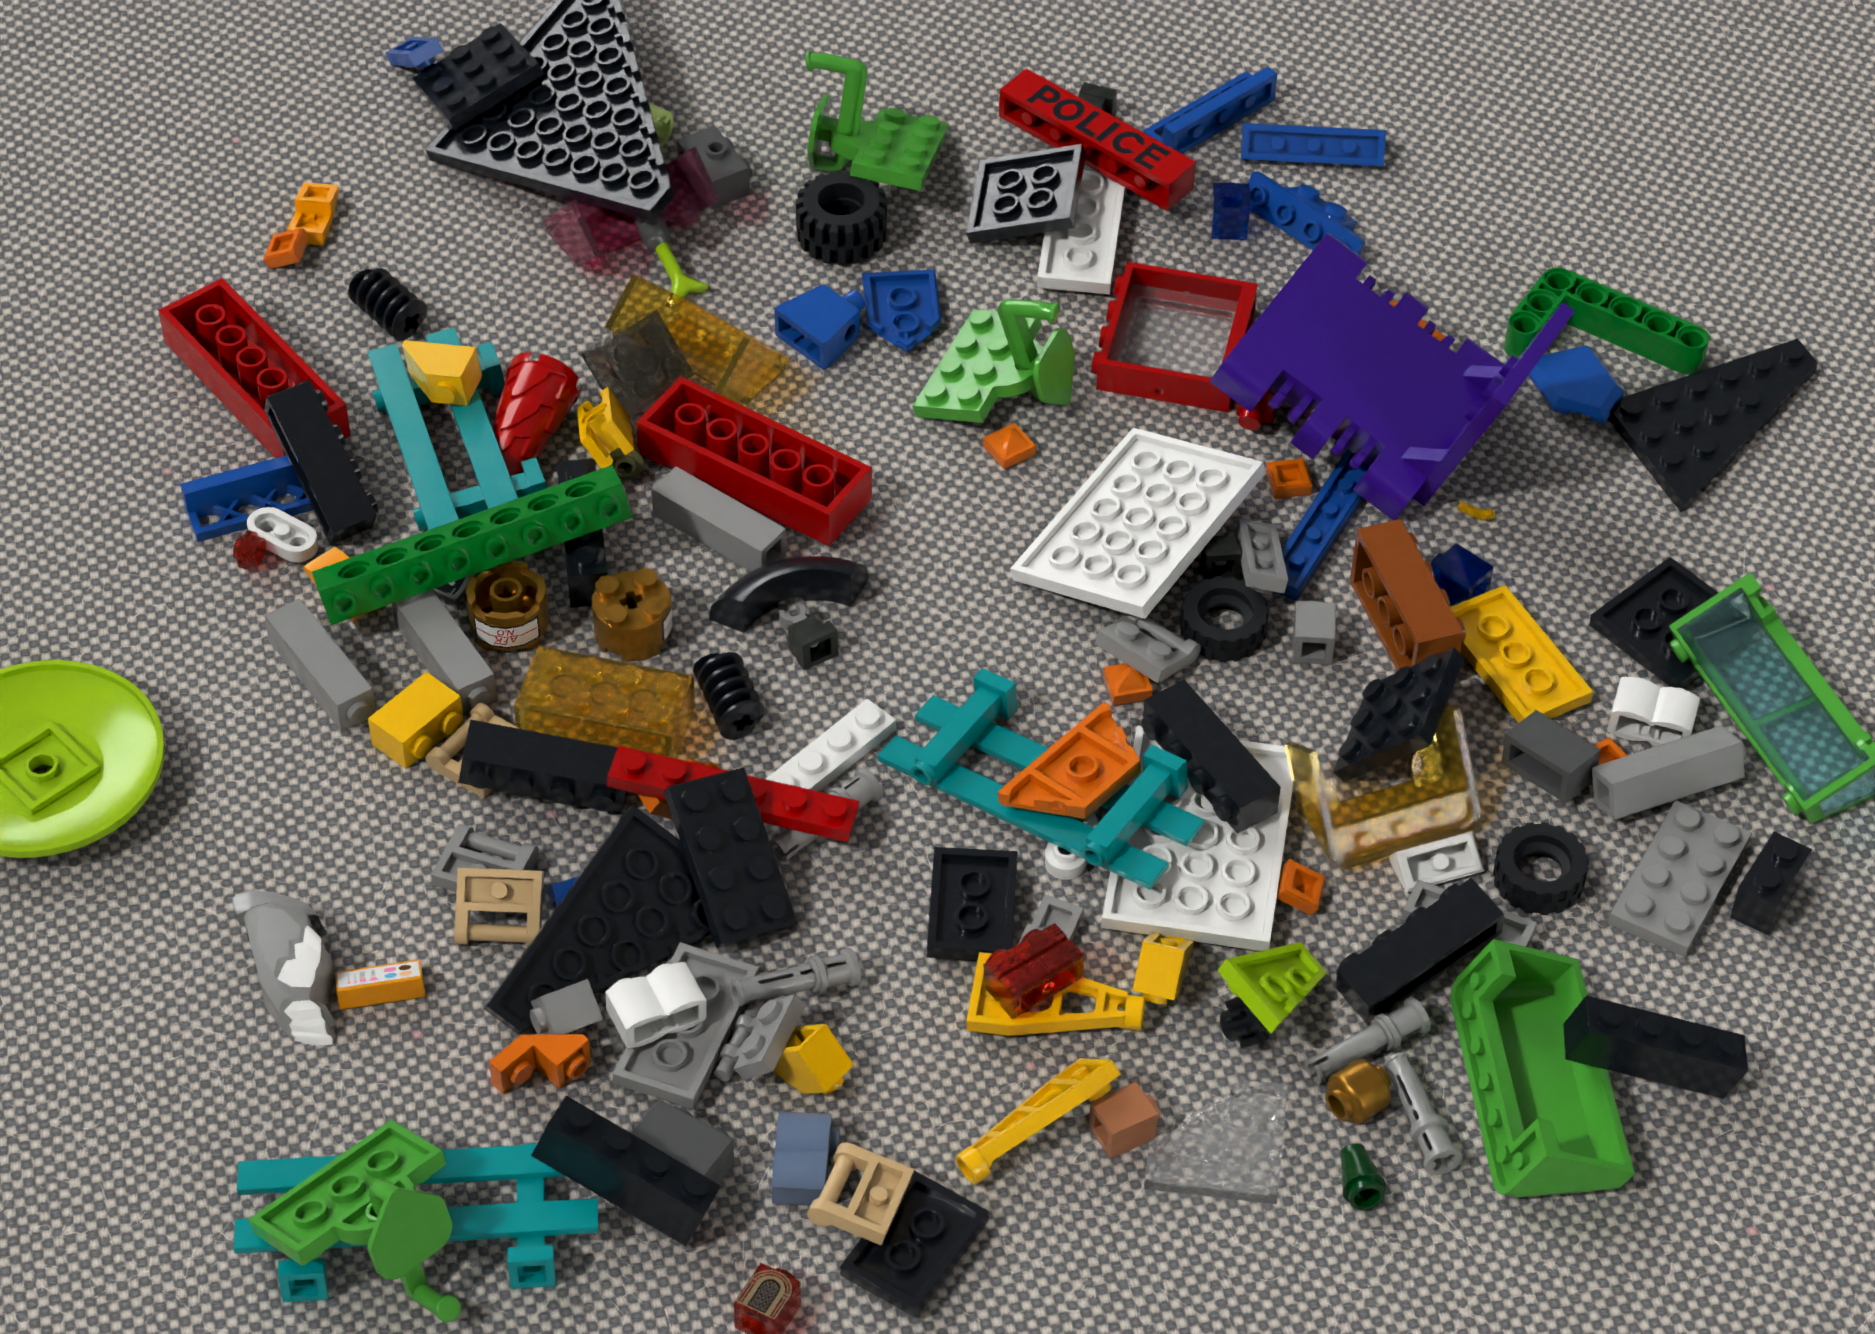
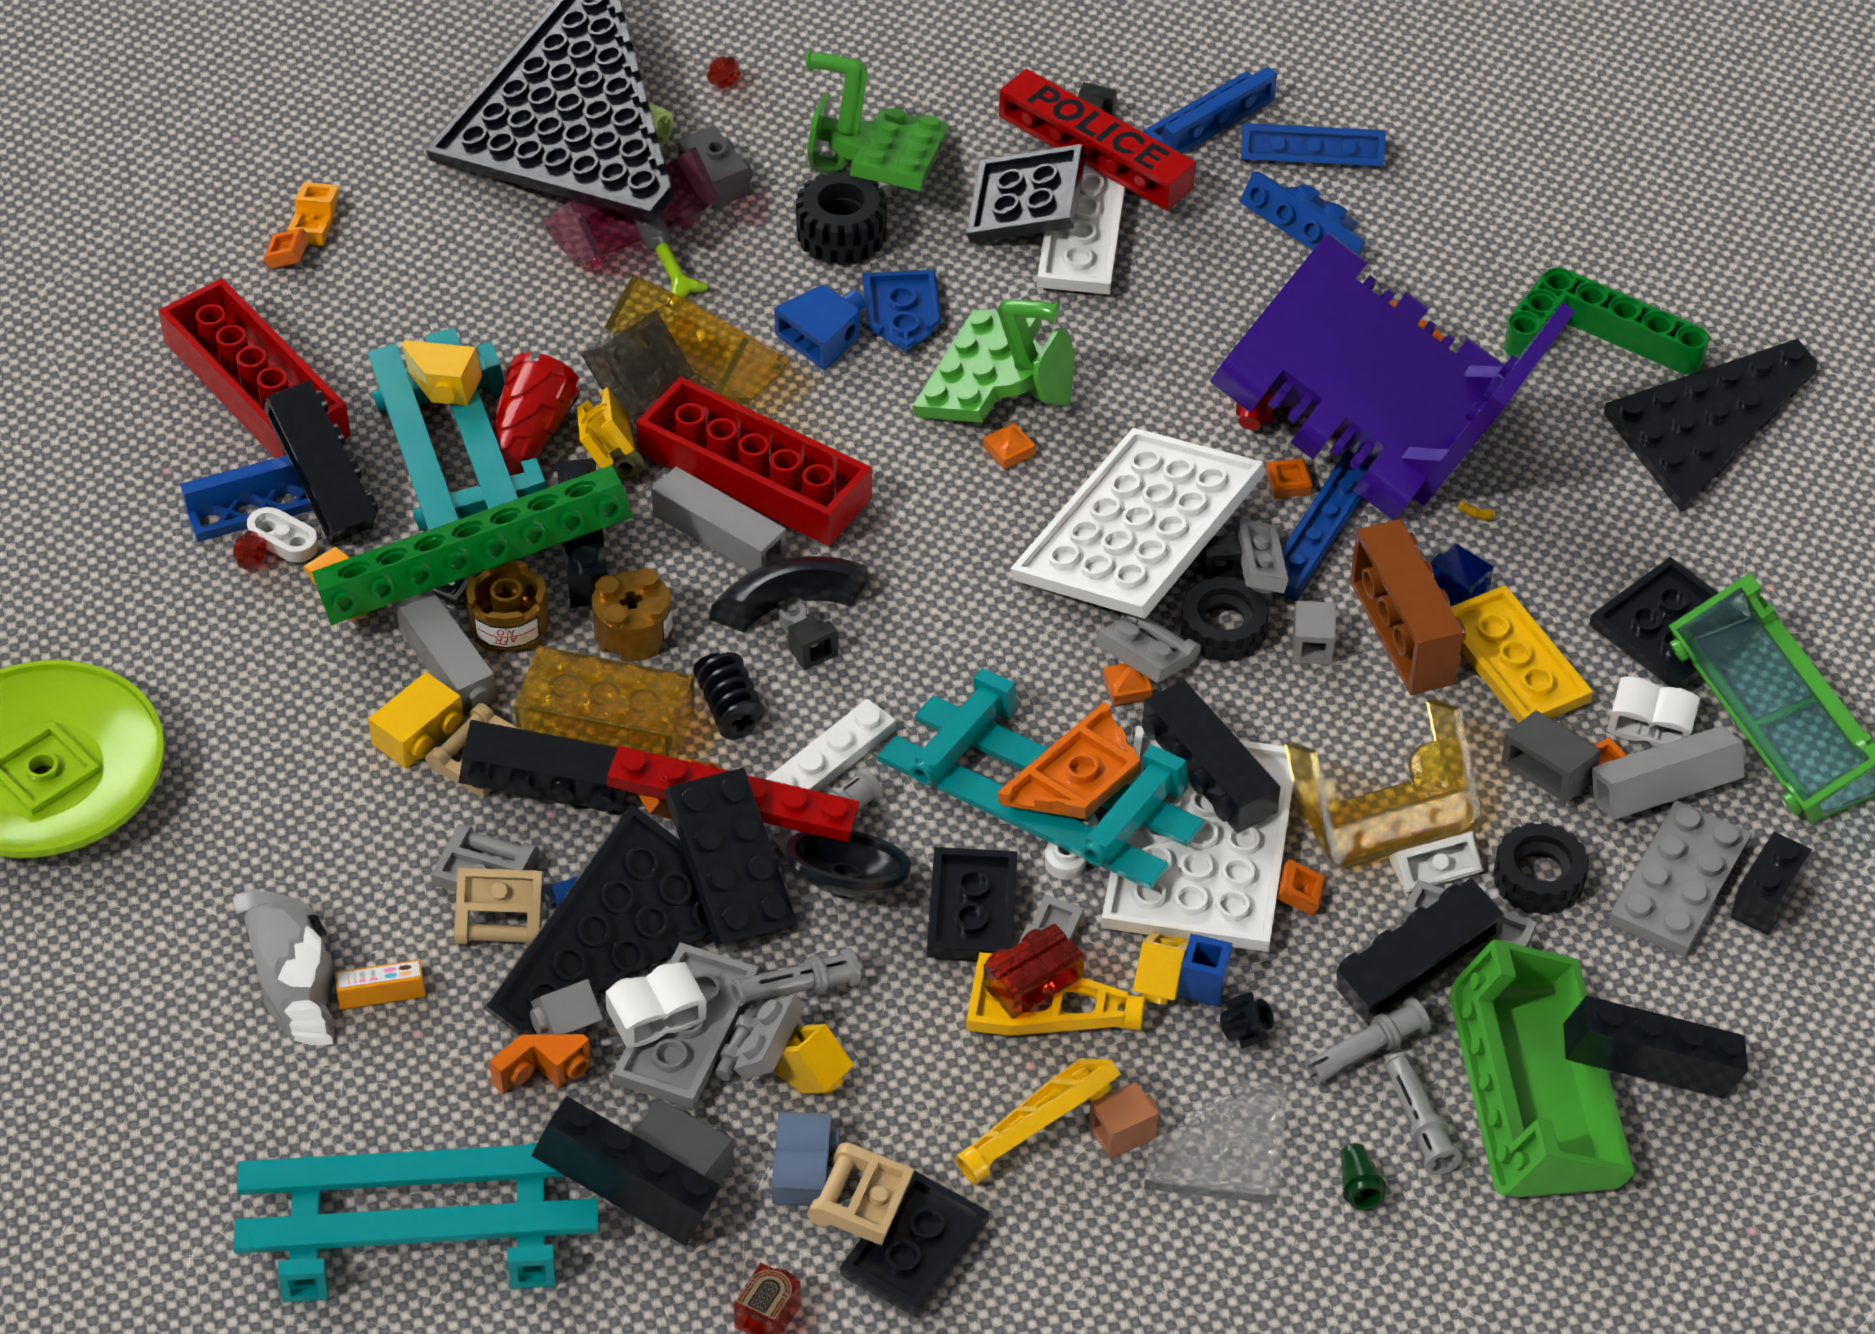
(320, 665): light grey brick -> none
(373, 1202): bright green plate -> none
(387, 302): black piece -> none
(415, 52): blue plate -> none
(477, 76): black plate -> none
(723, 72): none -> clear red plate
(848, 869): none -> black dish
(1170, 340): piece -> none
(1205, 970): none -> blue brick
(1230, 211): clear blue brick -> none
(1273, 980): lime wing -> none
(1358, 1091): pearl gold head -> none
(1398, 714): black plate -> none
(1577, 383): blue tile -> none

